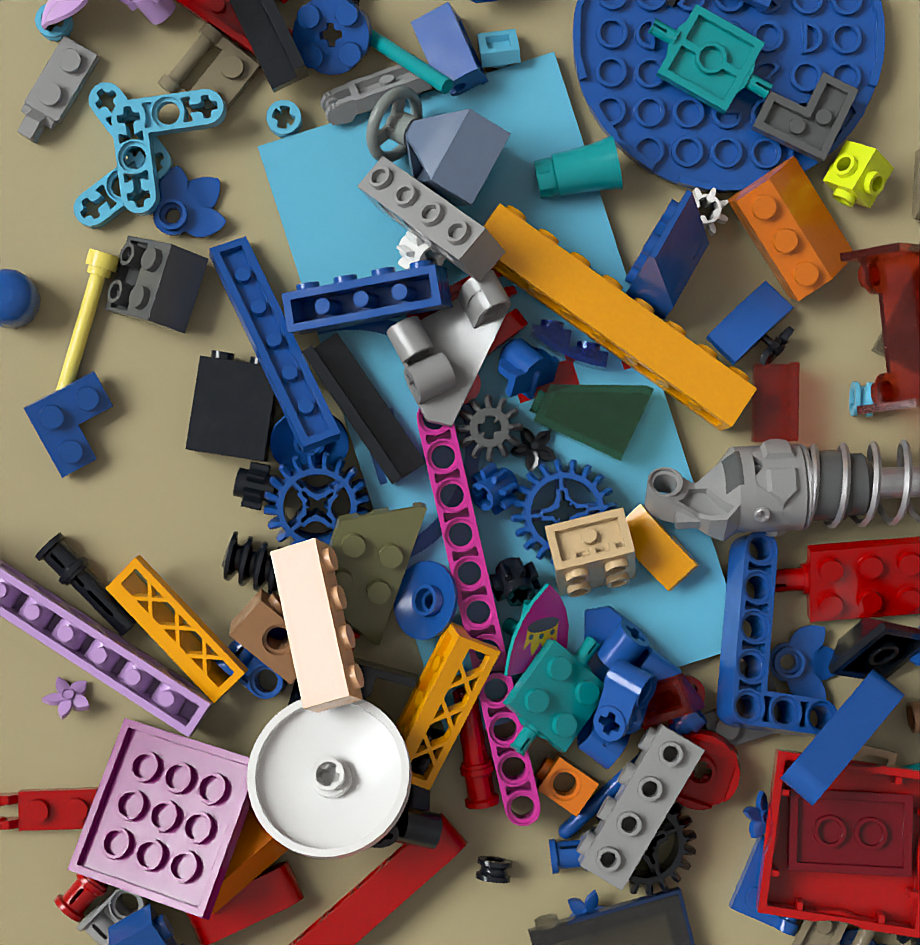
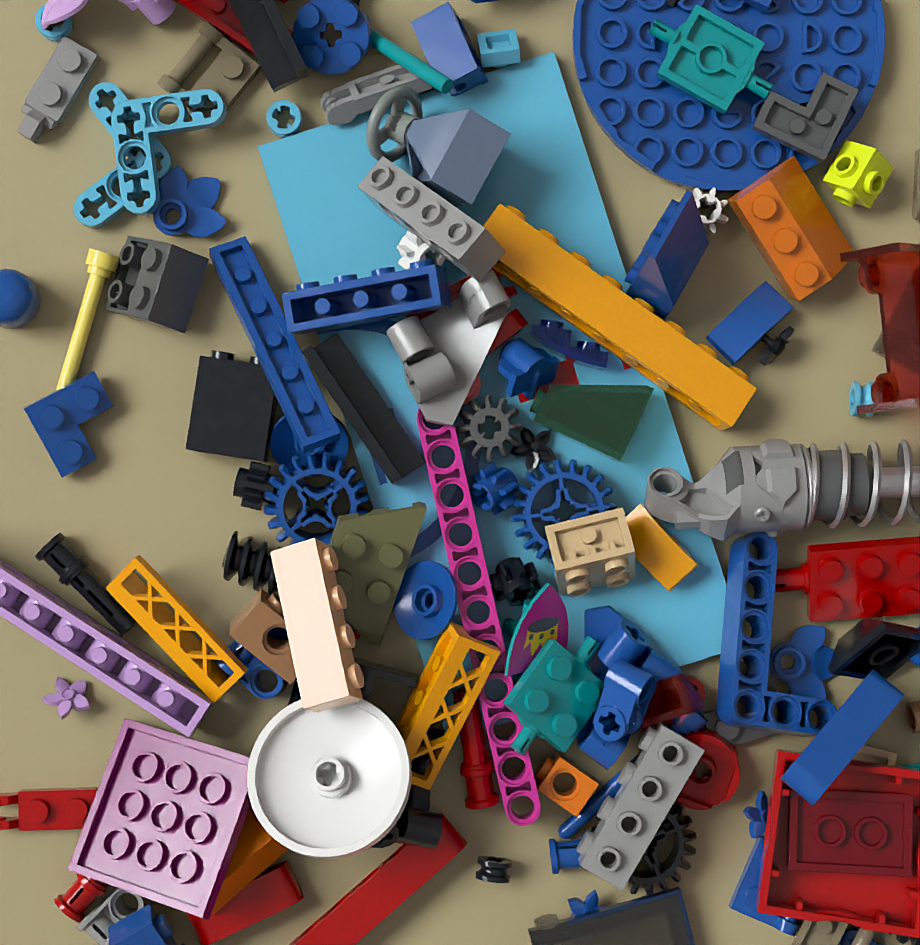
(580, 170): teal plant -> none
(775, 402): clear red panel -> none

